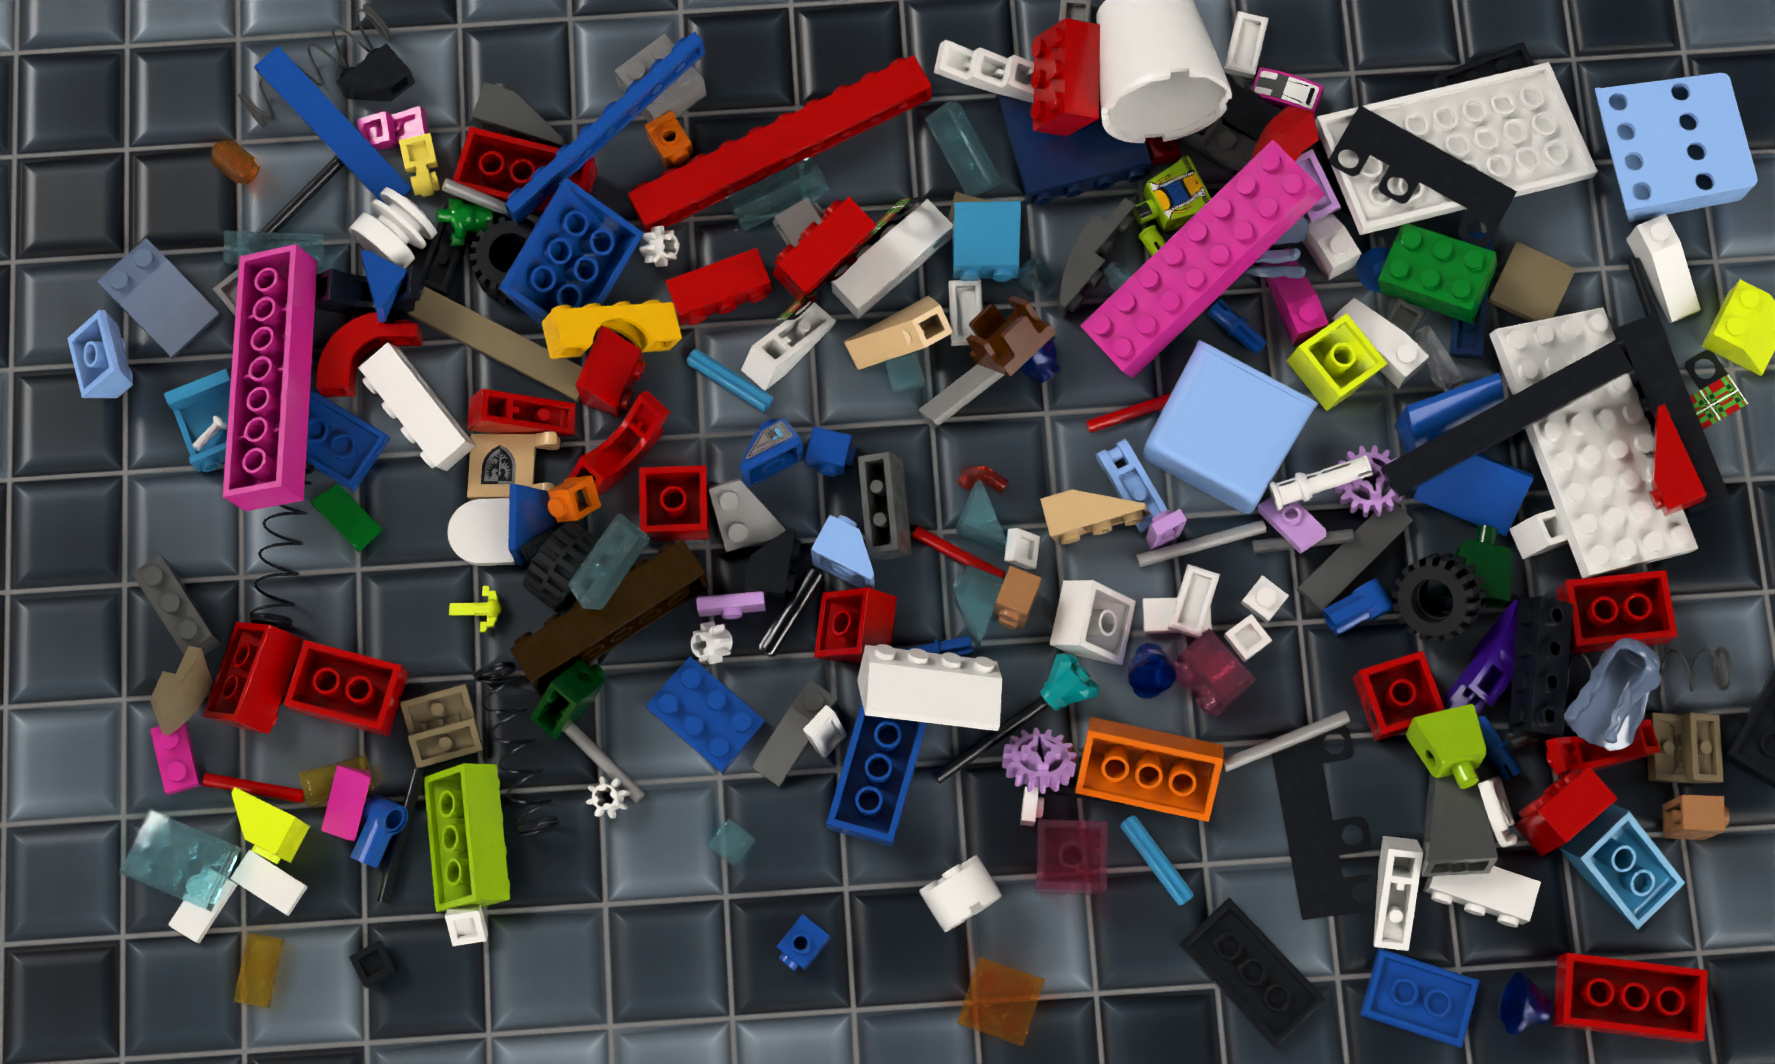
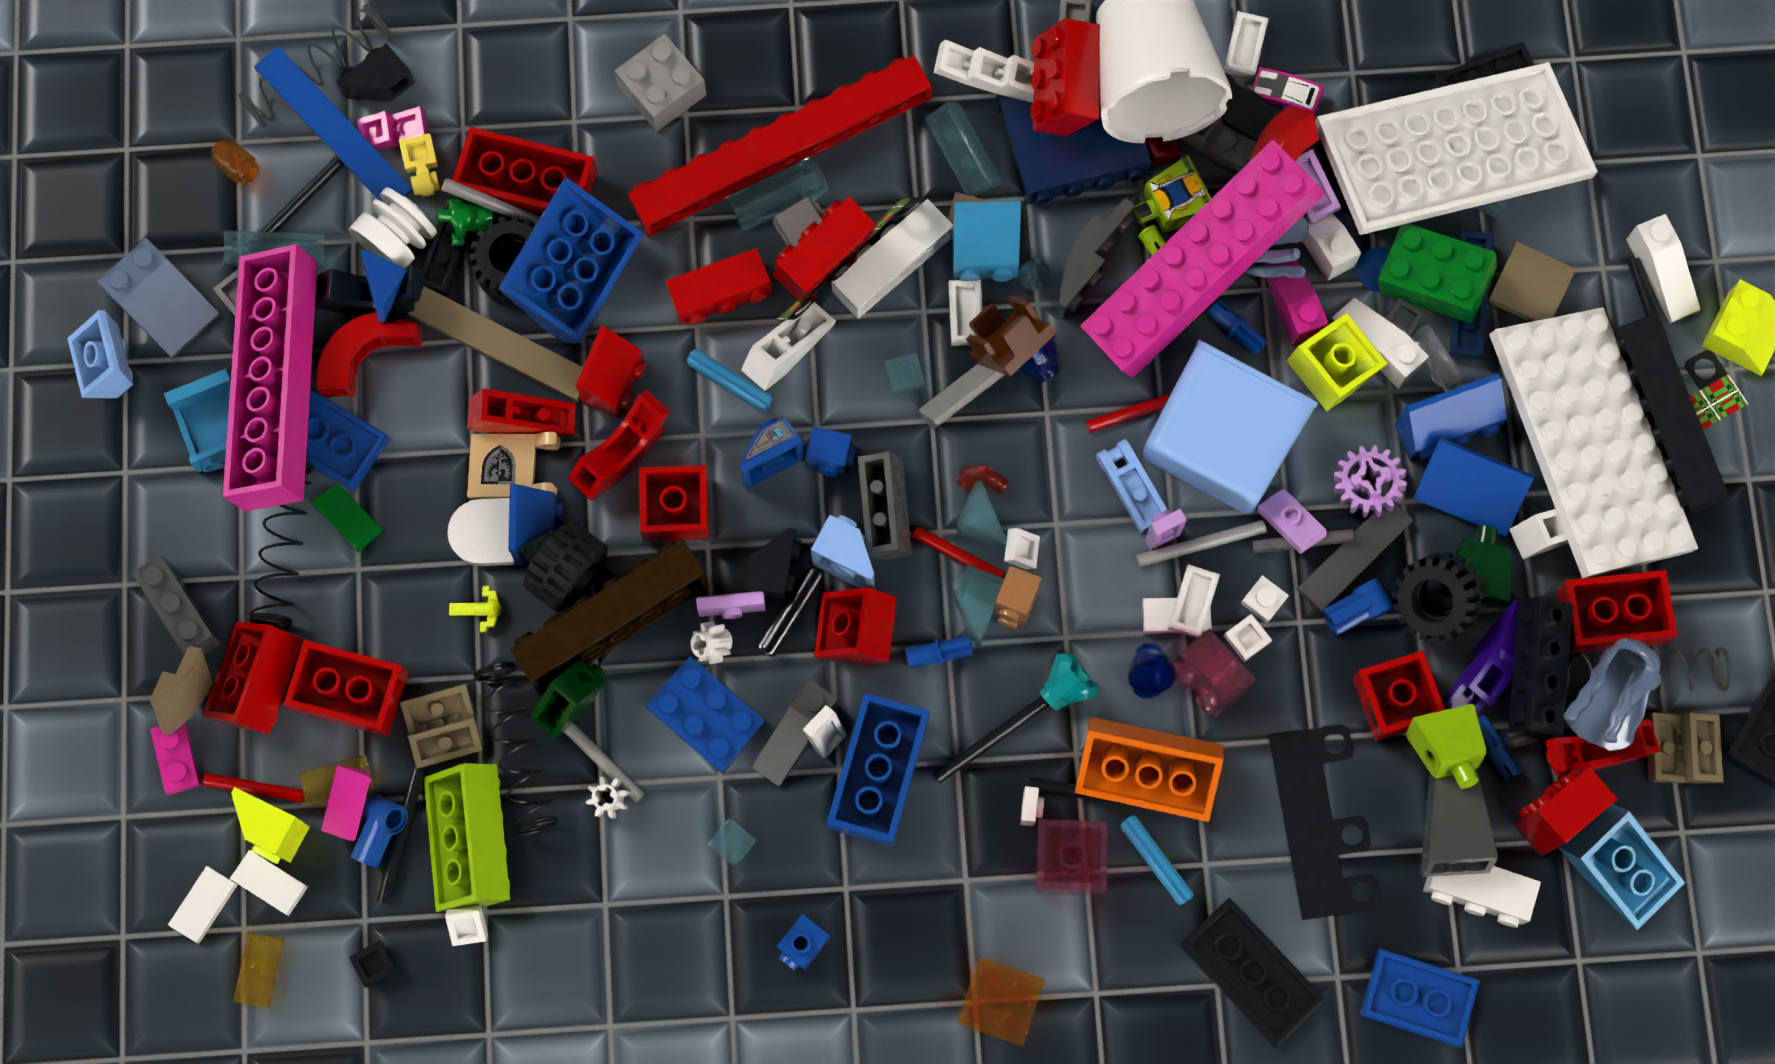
(180, 860): clear light blue plate -> none
(217, 425): white piece -> none
(416, 407): white brick -> none
(506, 113): dark grey slope -> none
(565, 502): orange brick -> none
(598, 134): blue plate -> none
(608, 563): clear light blue slope -> none
(648, 325): yellow arch -> none
(659, 246): white gear -> none
(663, 129): orange brick -> none
(742, 515): light grey wing -> none
(899, 334): tan slope -> none
(930, 687): white slope -> none
(960, 893): white brick -> none
(1039, 760): lavender gear -> none
(1082, 512): tan slope -> none
(1092, 621): white slope -> none
(1118, 275): clear light blue plate -> none
(1285, 741): light grey bar -> none
(1304, 486): white pin -> none
(1396, 892): white slope -> none
(1424, 163): black piece -> none
(1498, 810): white tile -> none
(1506, 418): black tile -> none
(1522, 1004): clear blue piece -> none
(1630, 998): red brick -> none
(1673, 474): red slope -> none
(1676, 144): light blue piece -> none
(1694, 817): medium nougat brick -> none

